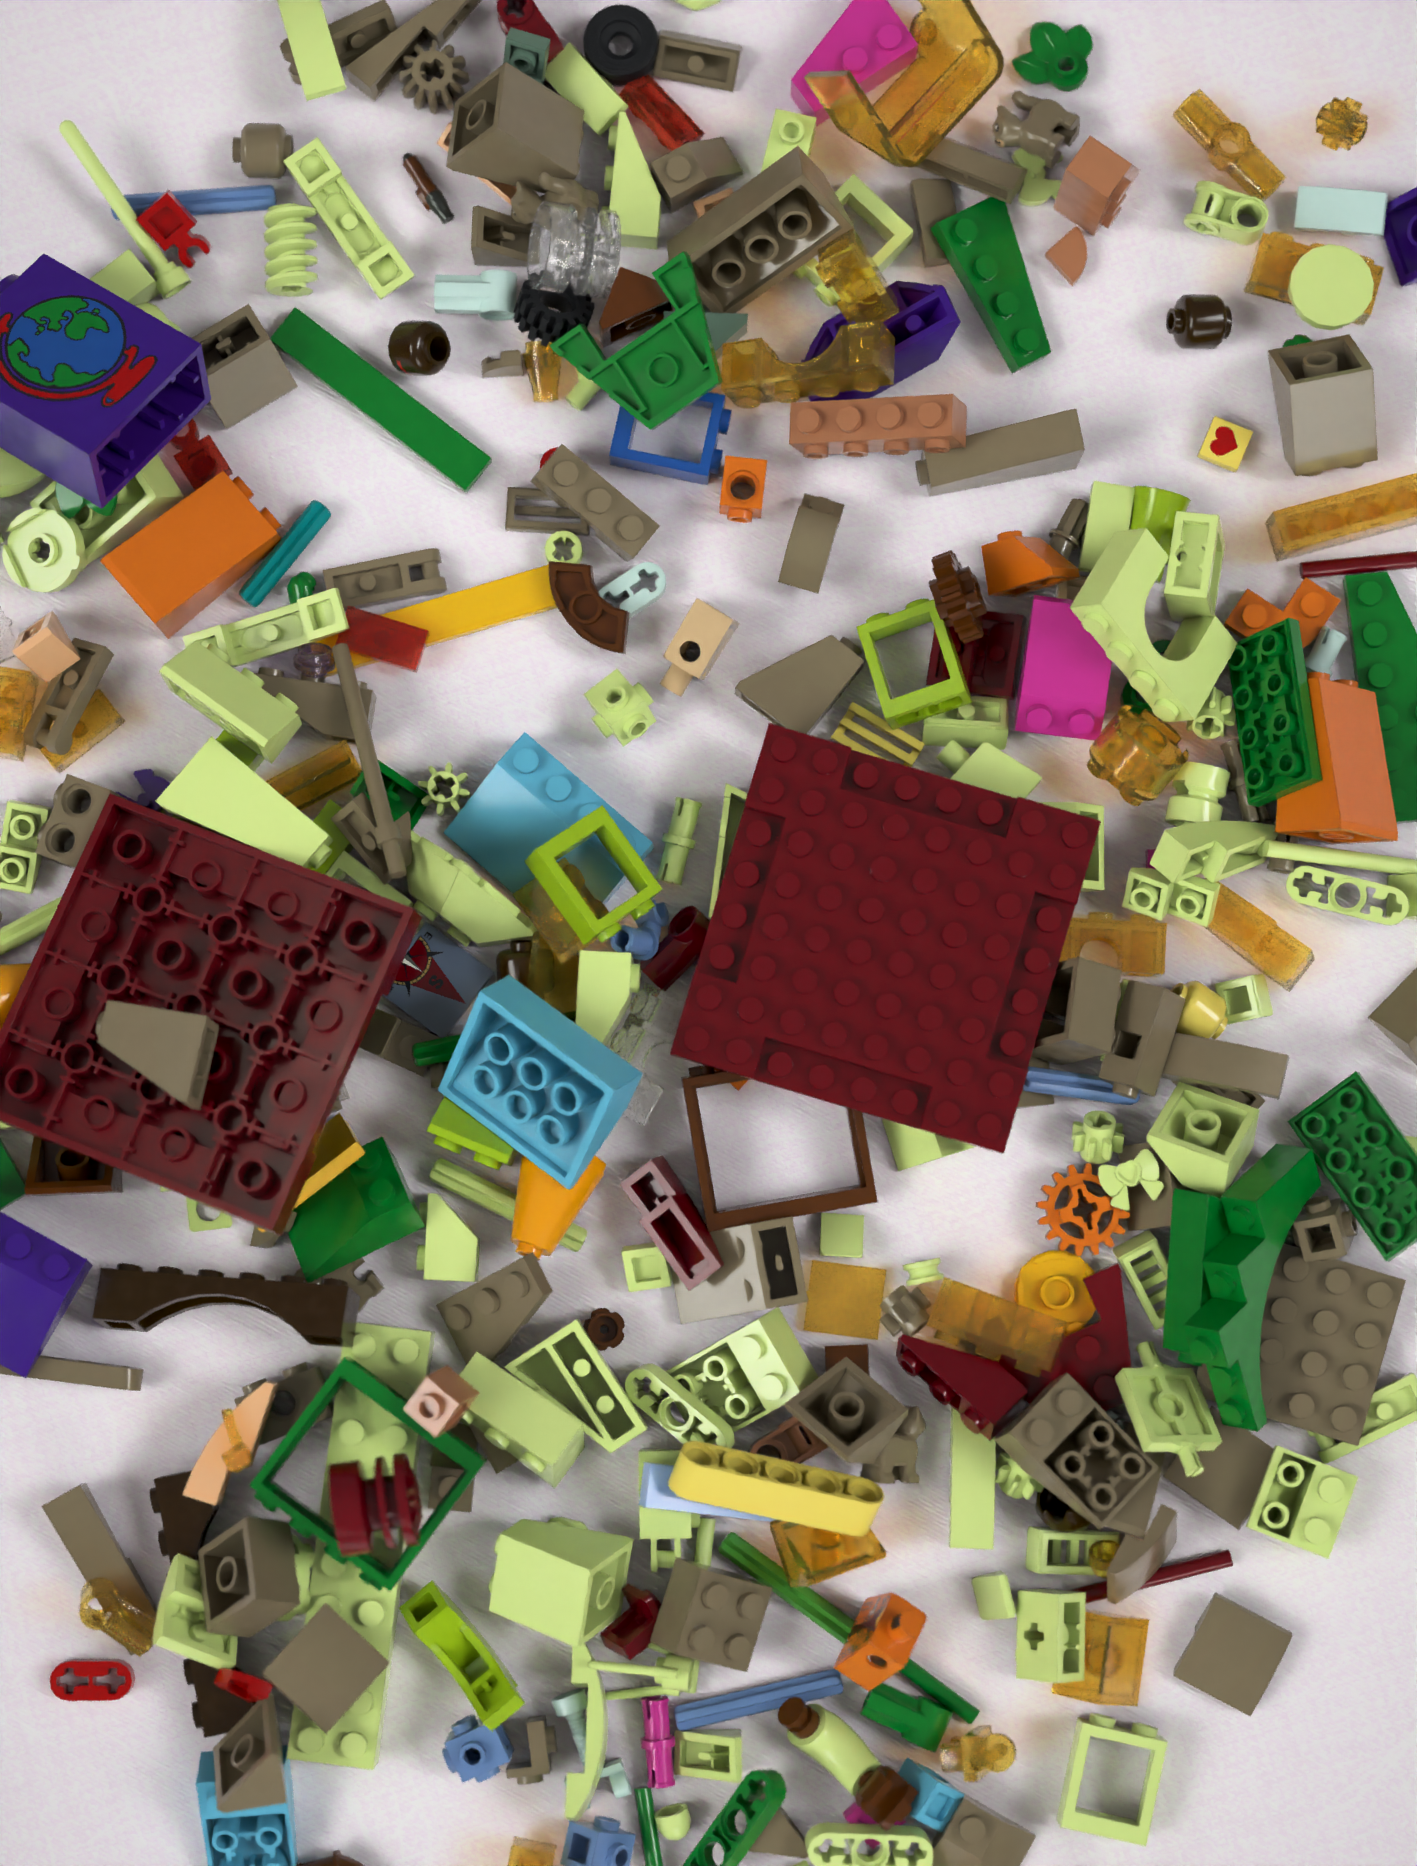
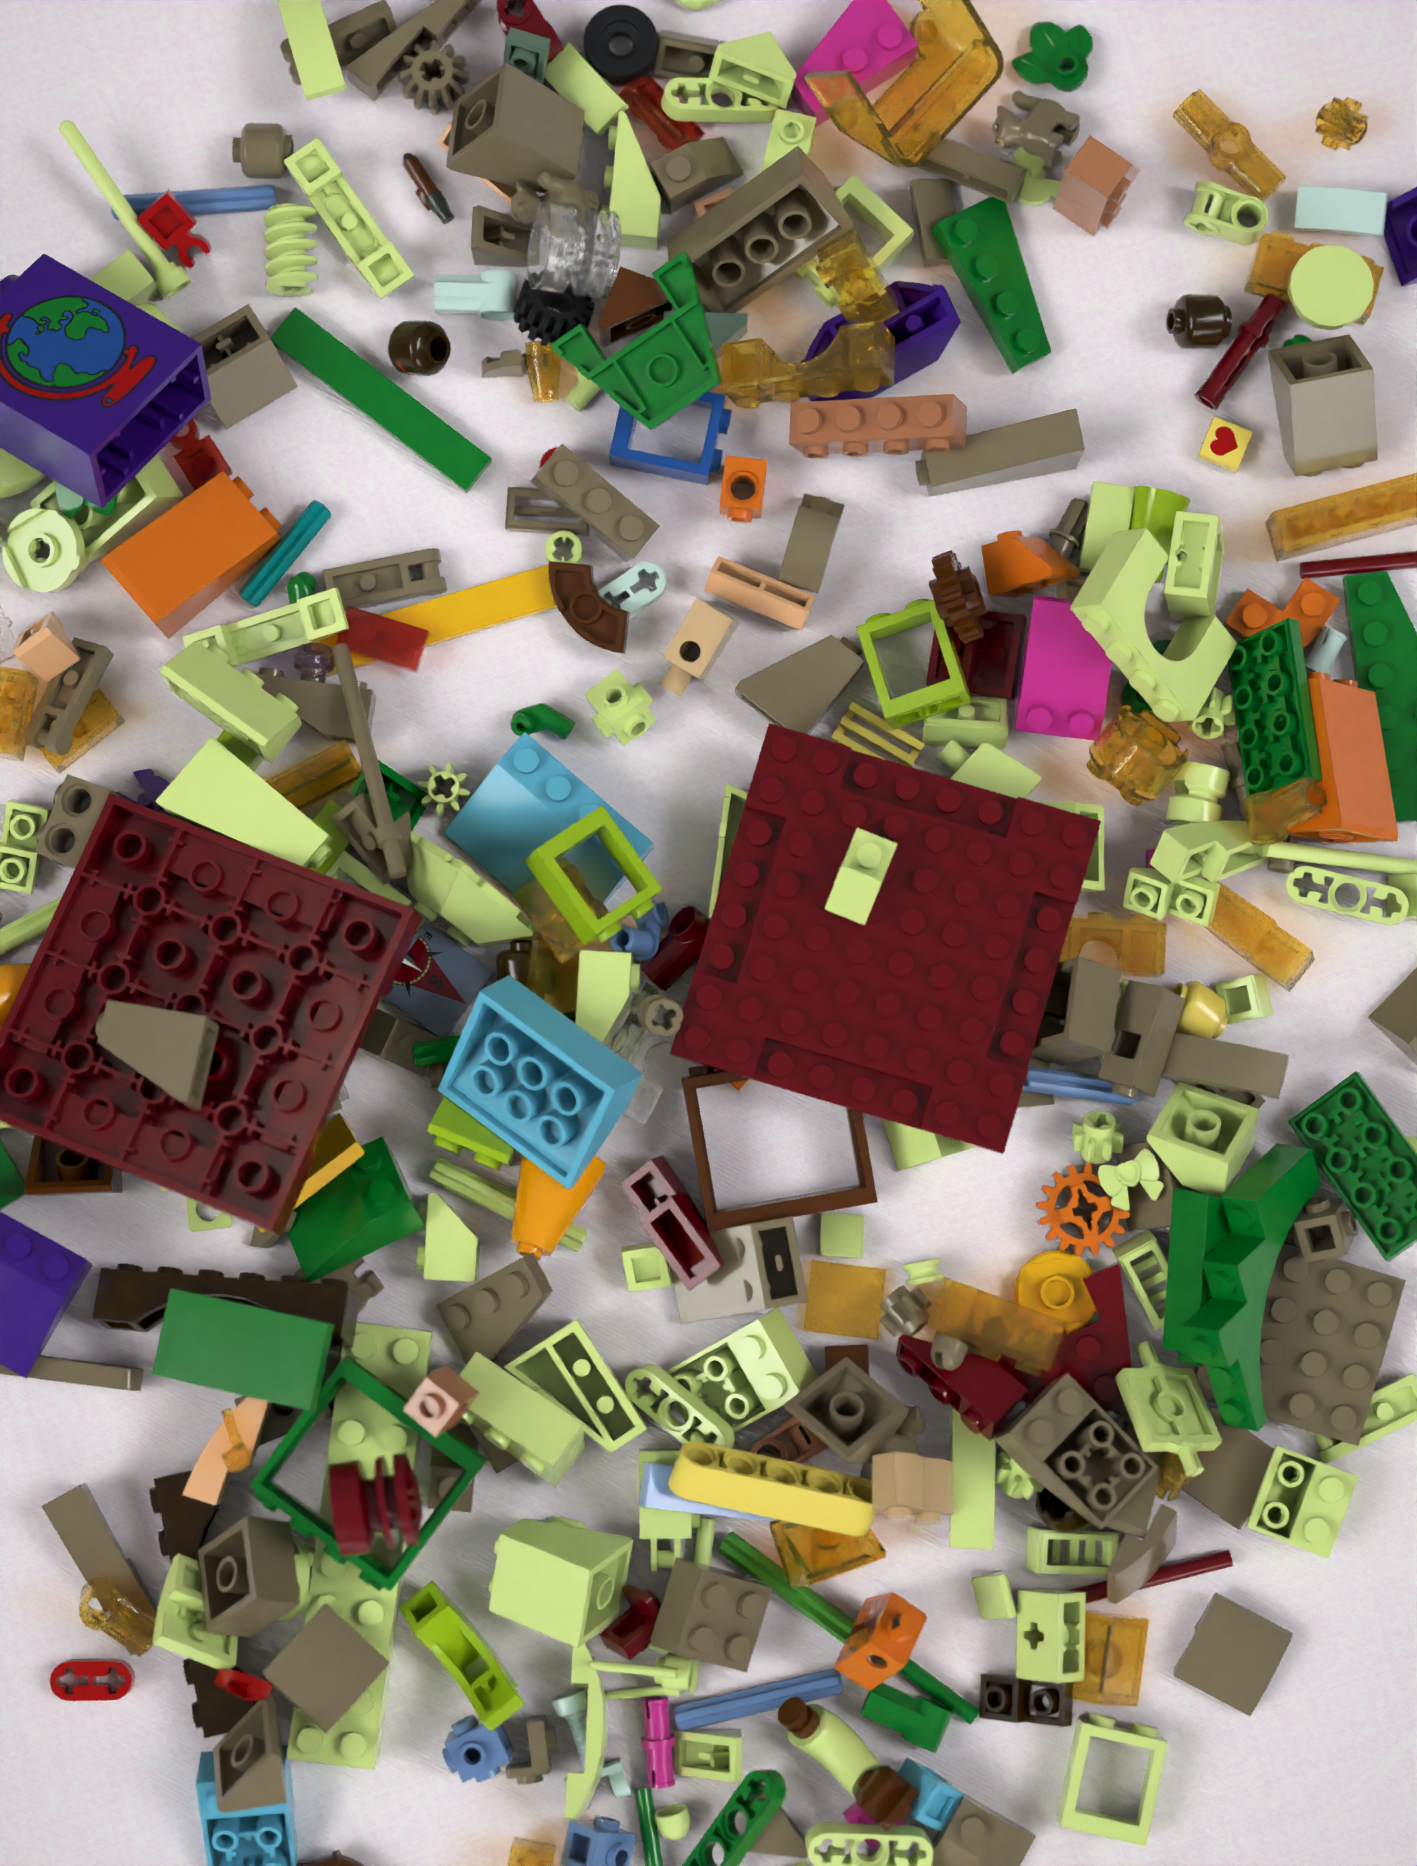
(243, 1349): none -> green tile
(539, 718): none -> green arm
(614, 1323): reddish brown plate -> none
(672, 1018): none -> dark tan bush
(678, 841): yellowish green pin -> none
(708, 111): none -> yellowish green beam
(755, 67): none -> yellowish green slope
(759, 593): none -> light nougat piece
(860, 876): none -> yellowish green slope
(912, 1486): none -> tan brick
(947, 1352): none -> dark tan hinge
(978, 1753): clear yellow hips -> none
(1025, 1700): none -> dark brown slope
(1069, 255): nougat tile -> none
(1101, 1555): clear yellow hinge -> none
(1172, 1477): none -> clear yellow pin
(1250, 339): none -> dark red pin
(1273, 813): none -> clear yellow piece

